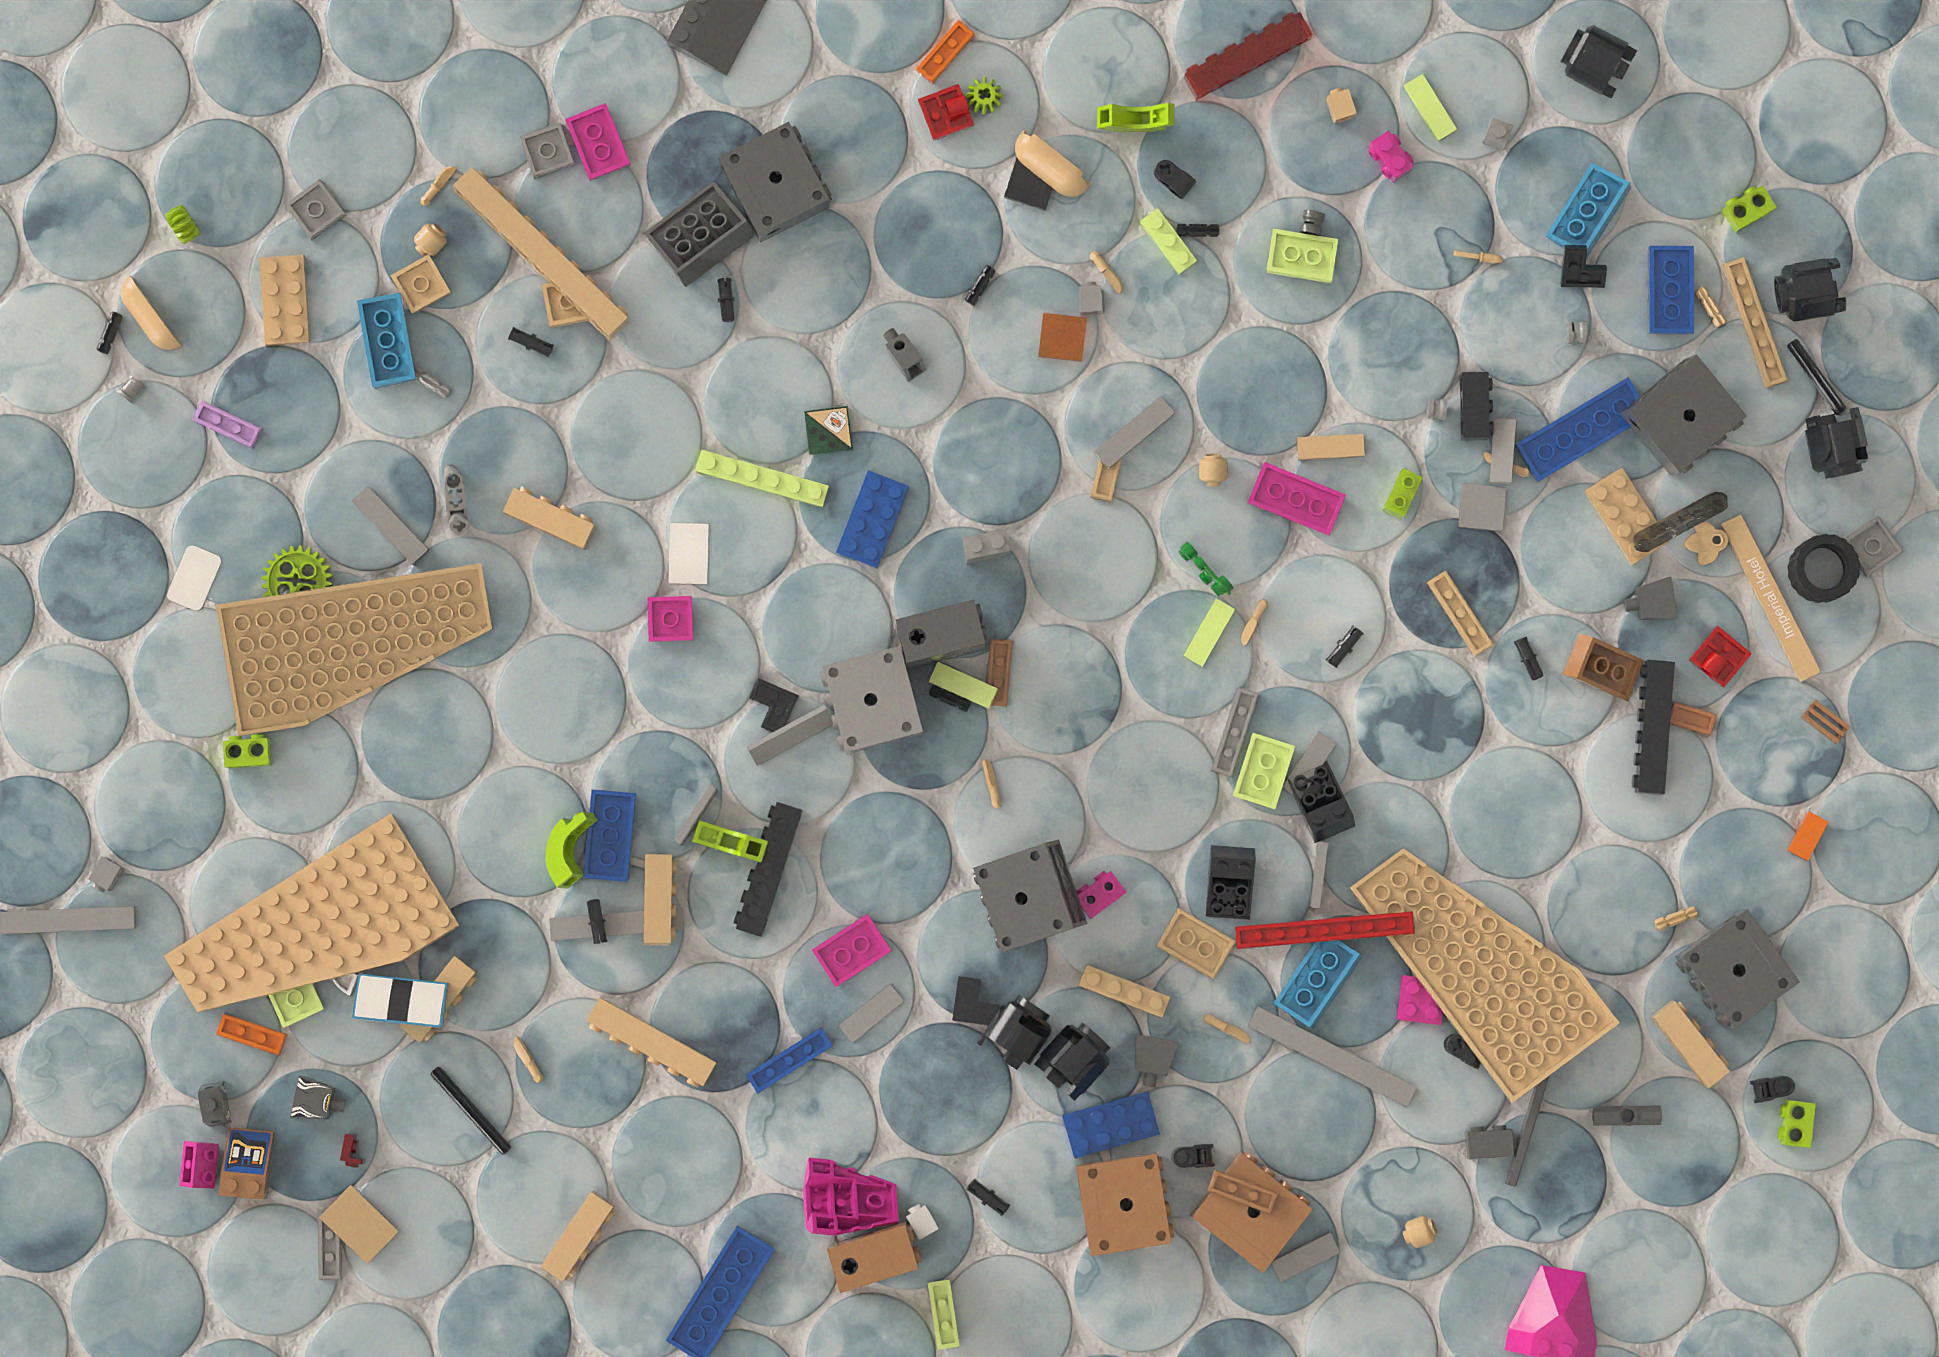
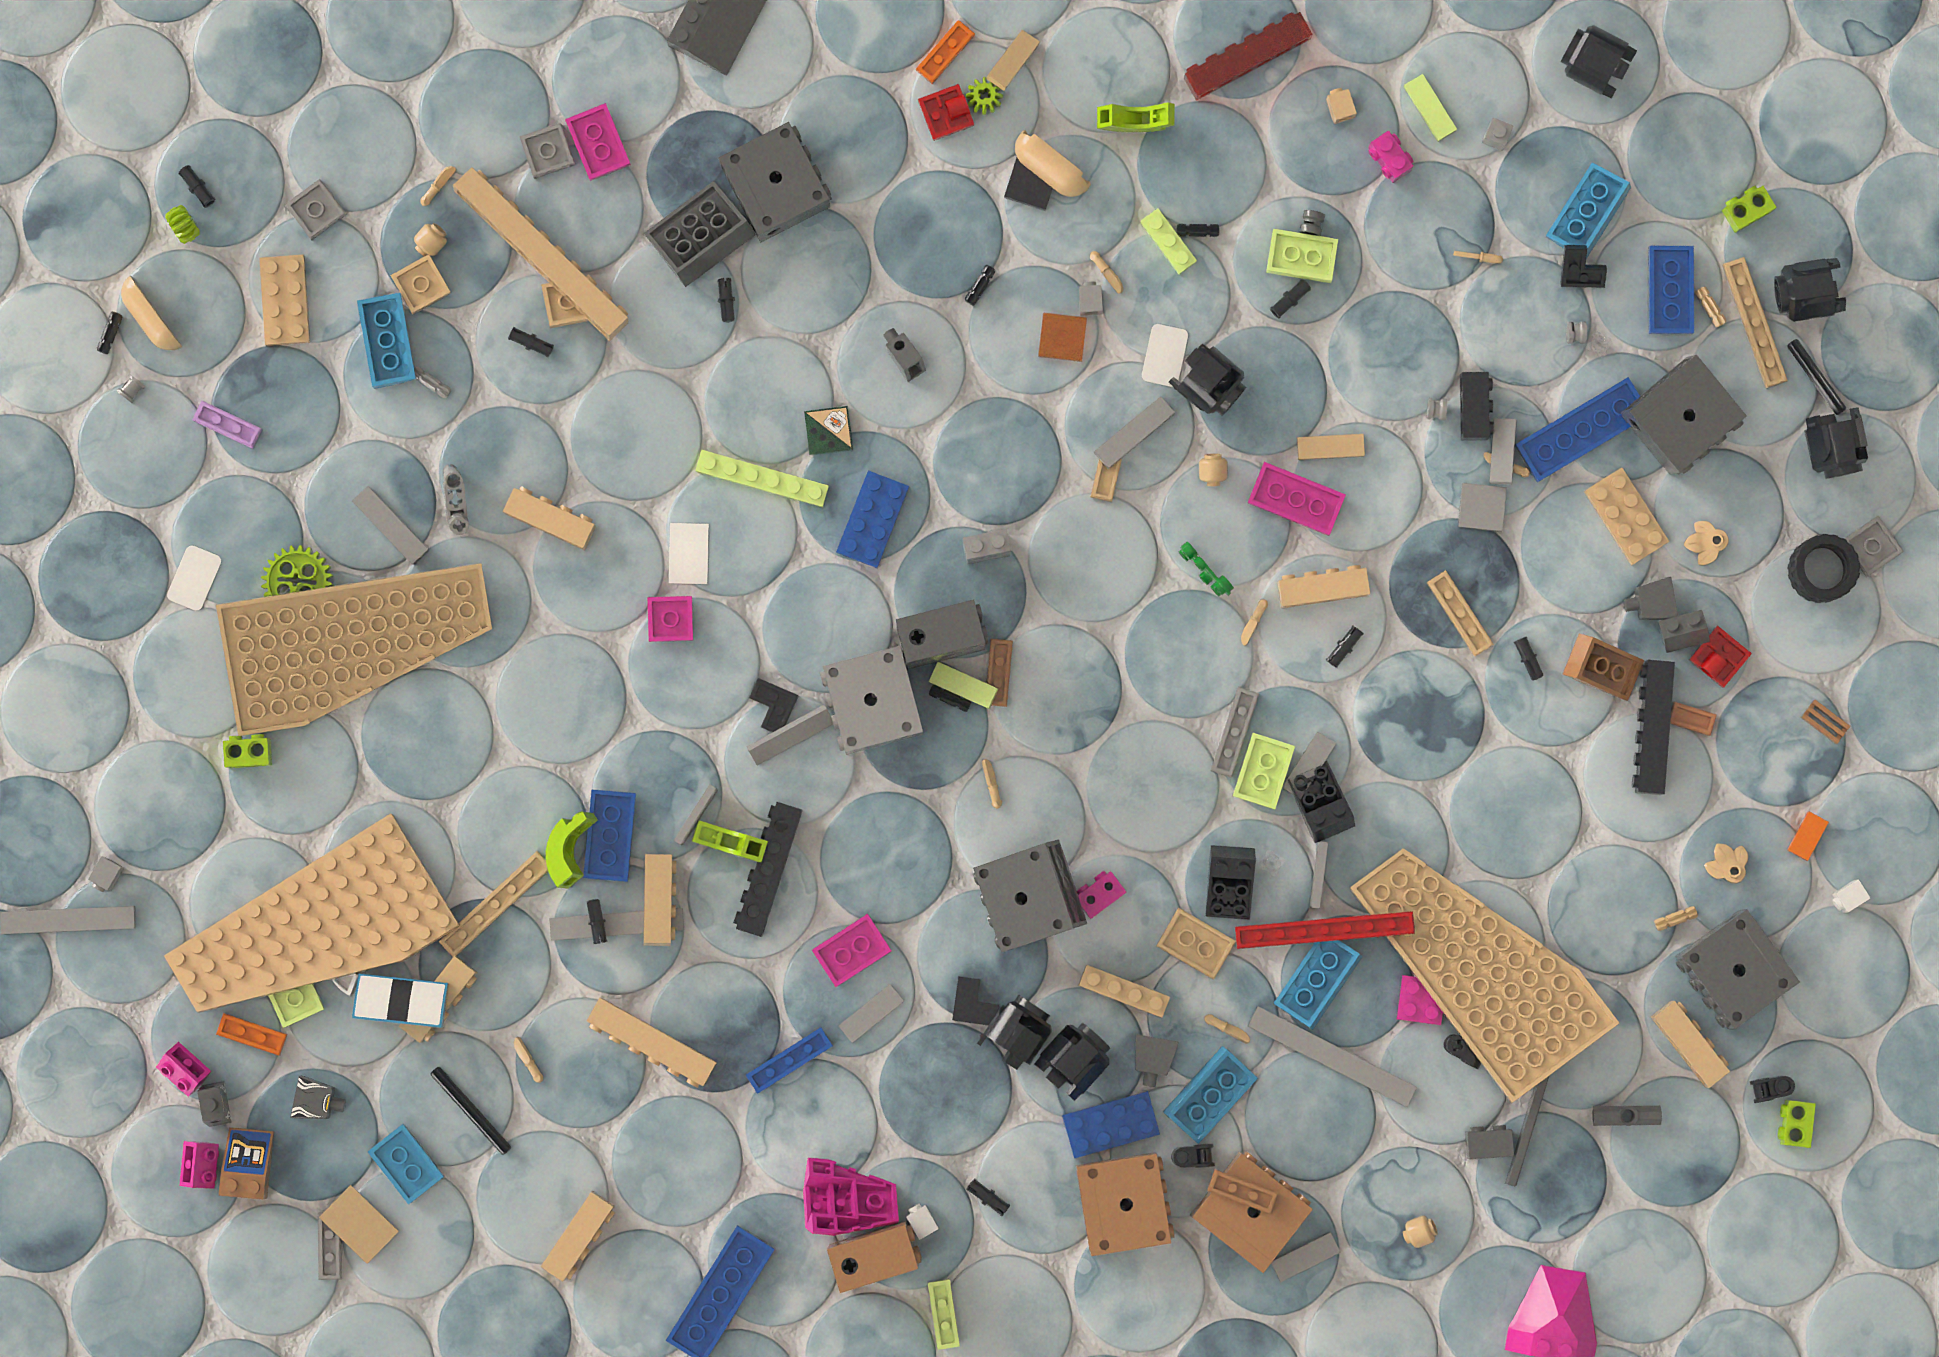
(183, 1069): none -> dark pink brick
(196, 186): none -> black pin
(350, 1146): dark red bracket -> none
(406, 1164): none -> dark azure plate
(495, 904): none -> tan tile
(1013, 60): none -> tan tile
(1164, 354): none -> white sticker
(1176, 180): black piece -> none
(1209, 632): yellowish green tile -> none
(1210, 1094): none -> dark azure slope
(1212, 382): none -> black piece
(1290, 298): none -> black pin
(1323, 587): none -> tan brick
(1402, 493): lime brick -> none
(1680, 521): clear smoke piece -> none
(1684, 631): none -> dark grey brick
(1725, 861): none -> tan plate
(1770, 598): tan tile -> none
(1850, 896): none -> white brick

